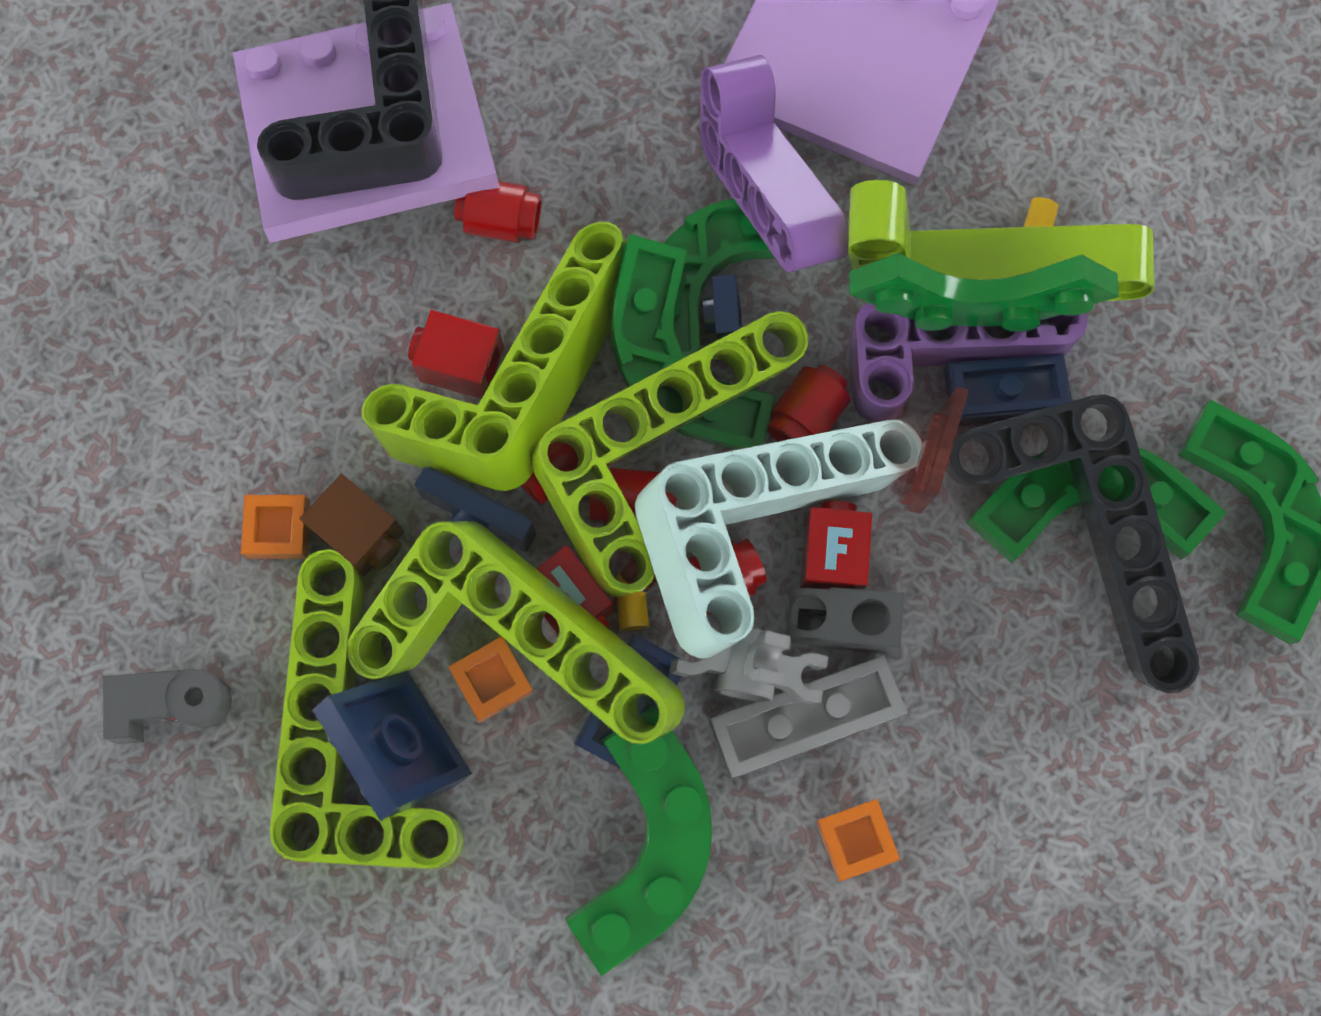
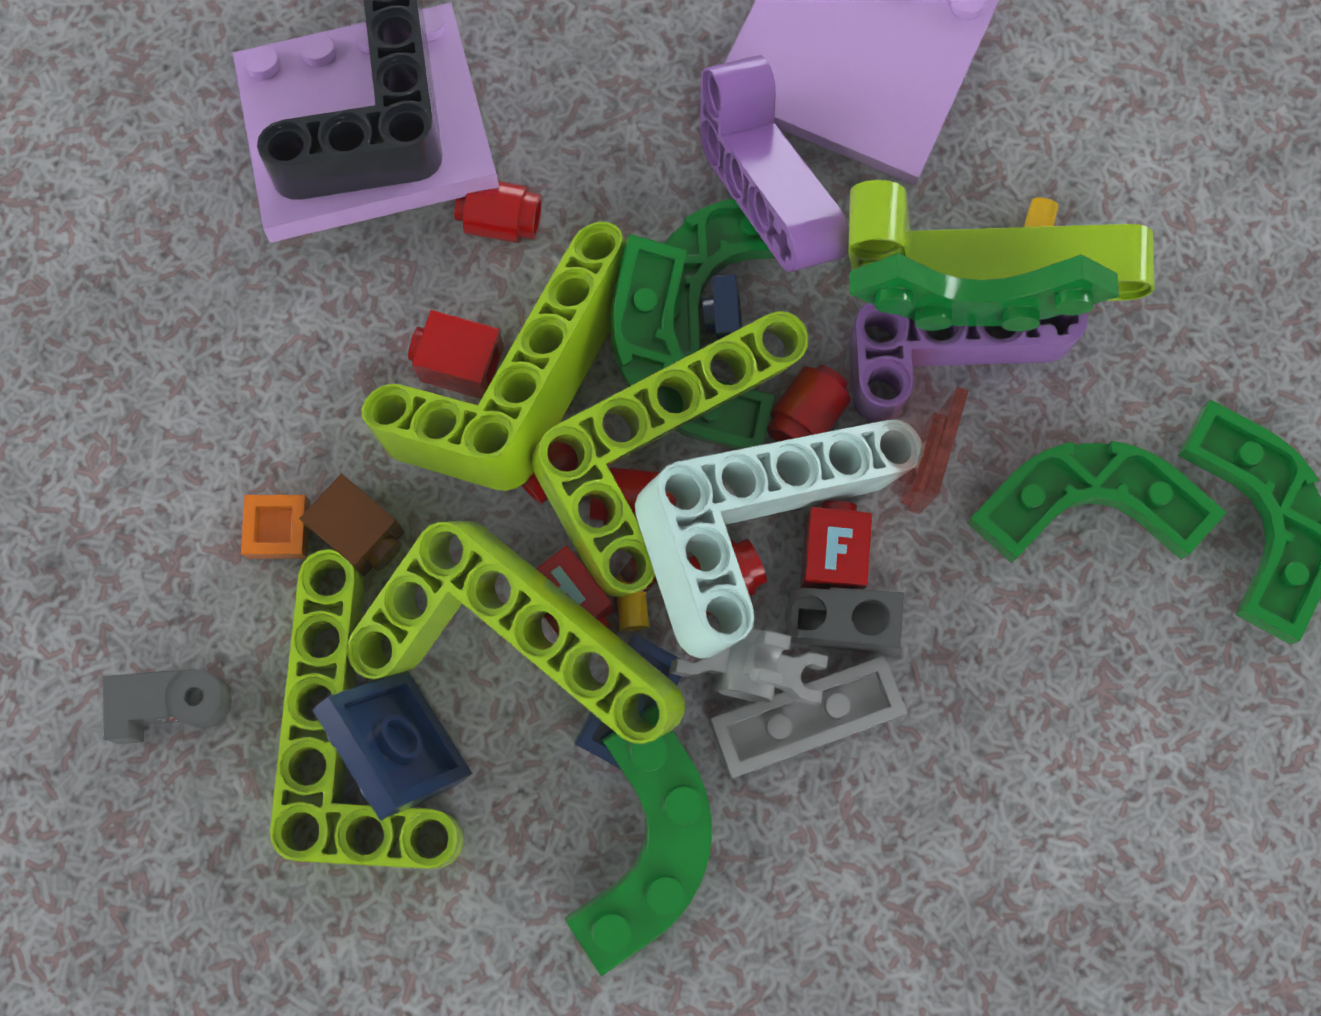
(474, 506): dark blue plate -> none
(490, 679): orange plate -> none
(857, 840): orange plate -> none
(1009, 386): dark blue plate -> none
(1104, 520): black beam -> none

